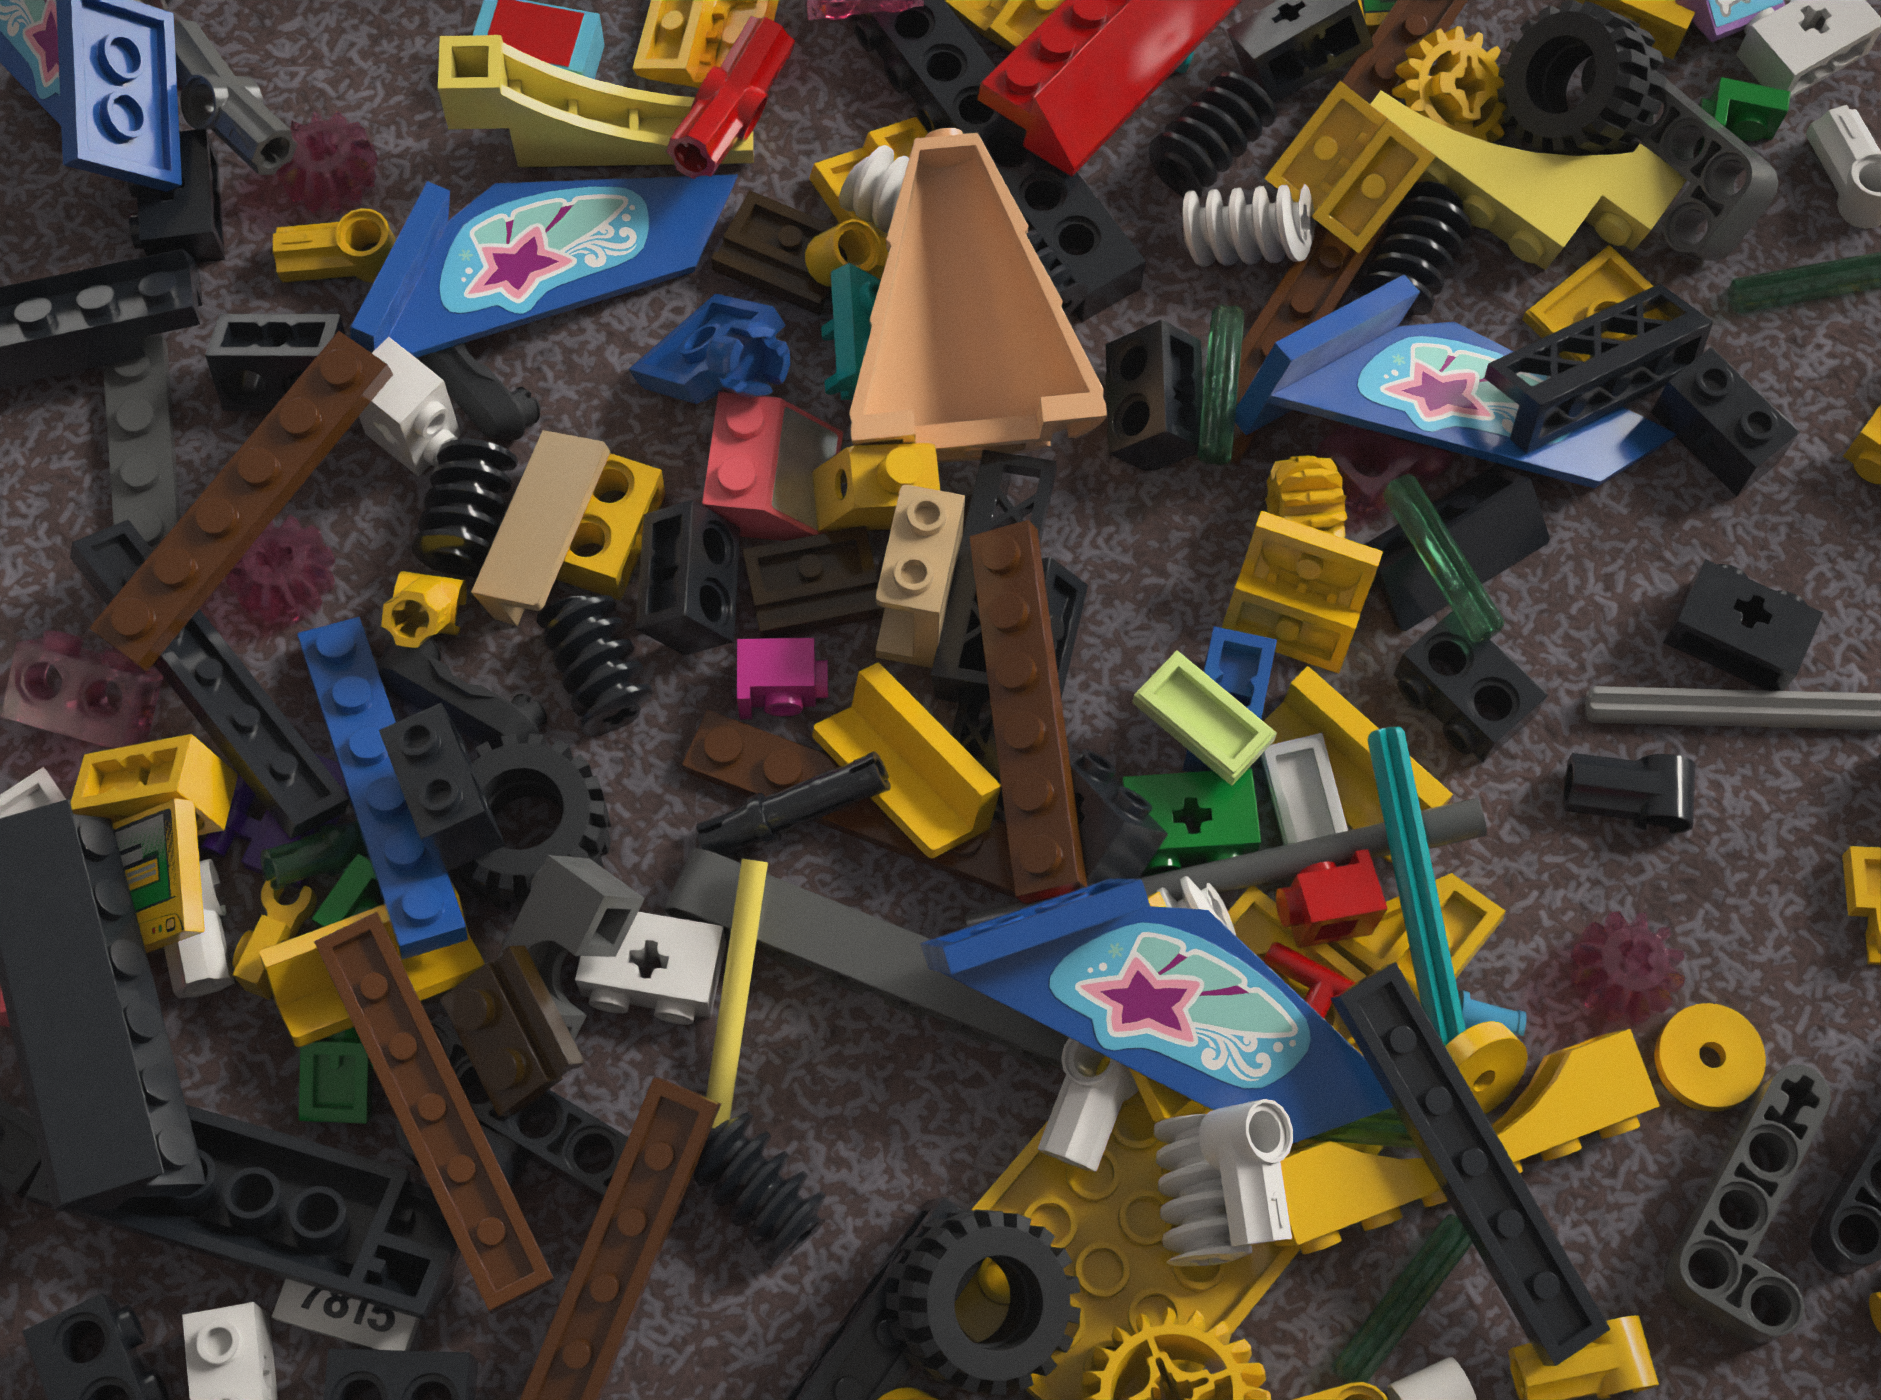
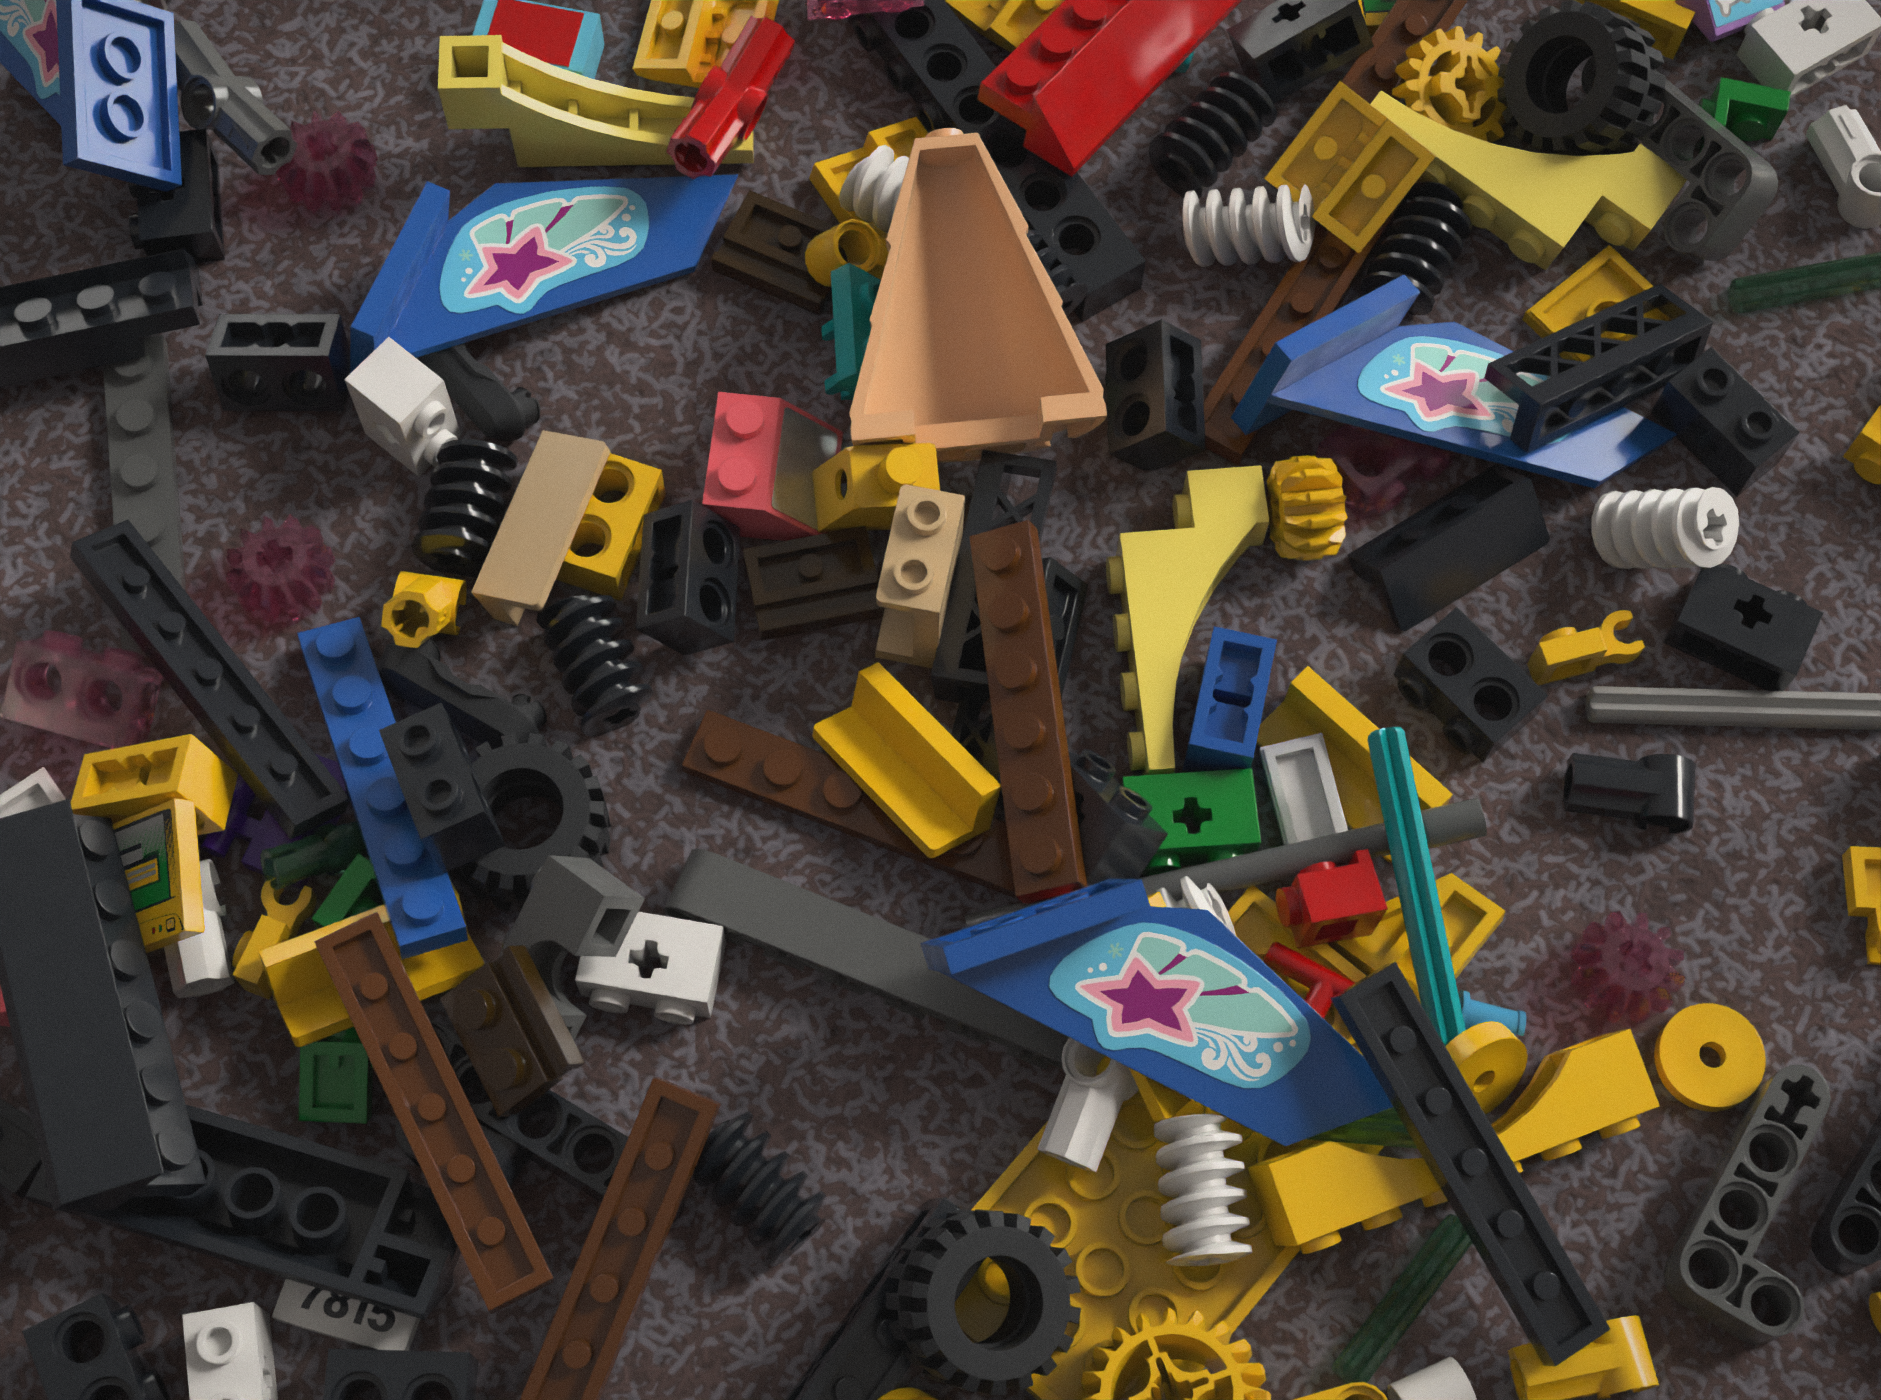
(241, 501): reddish brown plate -> none
(333, 248): yellow piece -> none
(718, 348): blue plate -> none
(736, 986): light yellow bar -> none
(779, 676): dark pink brick -> none
(806, 801): black pin -> none
(1165, 587): none -> light yellow arch
(1204, 717): yellowish green tile -> none
(1221, 385): clear green axle -> none
(1247, 1150): white piece -> none
(1302, 590): yellow slope -> none
(1443, 558): clear green axle -> none
(1573, 653): none -> yellow plate
(1665, 528): none -> white piece

